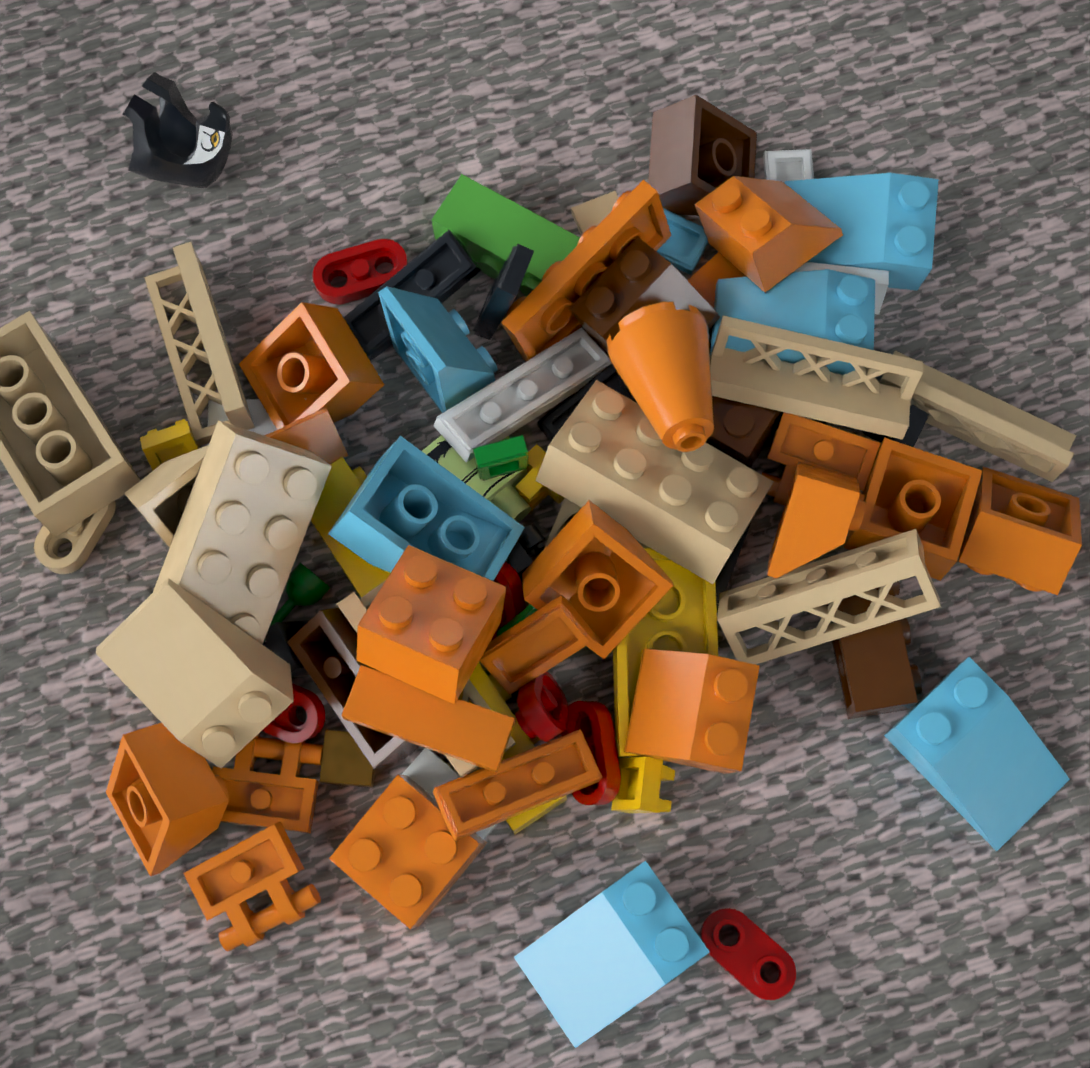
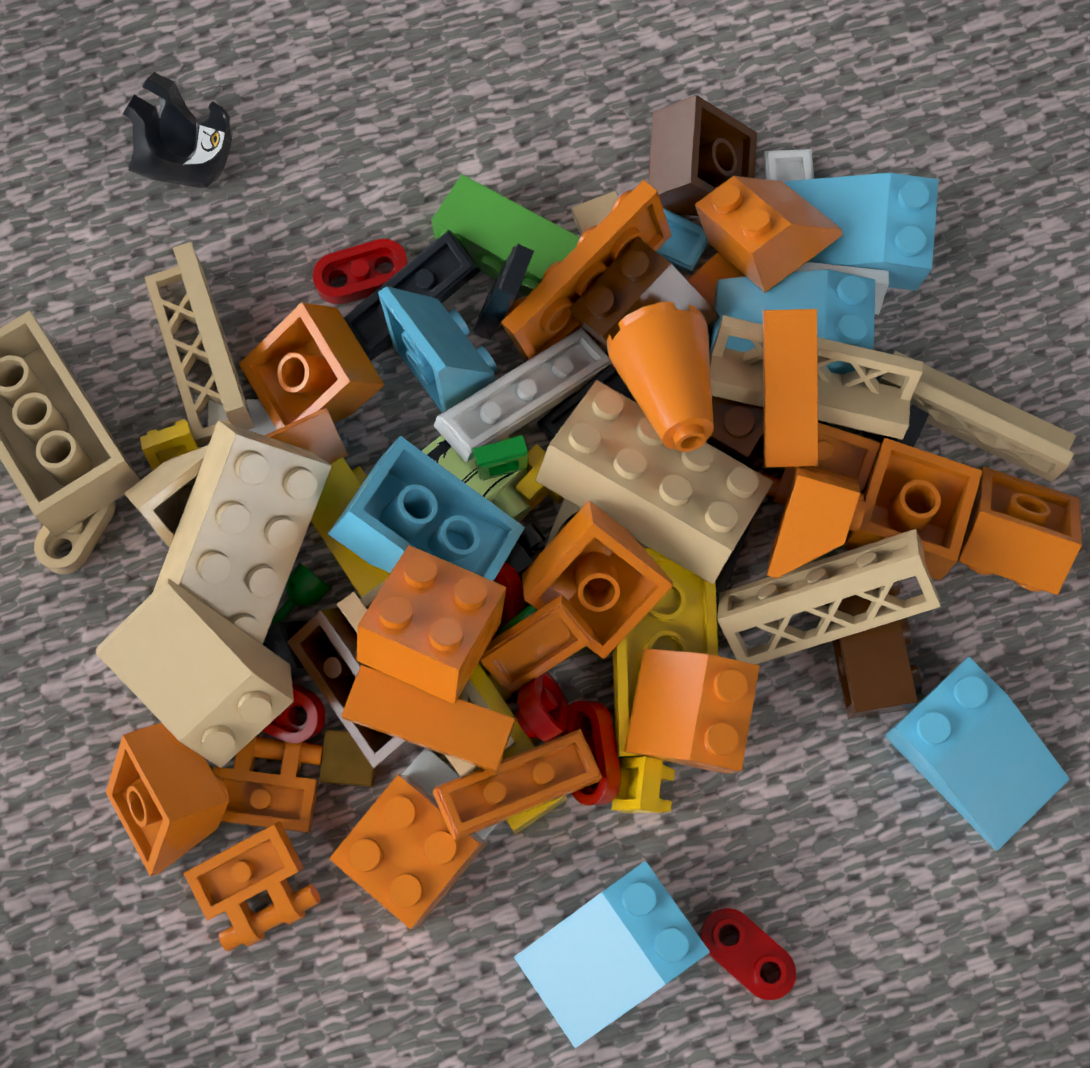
(790, 387): none -> orange tile

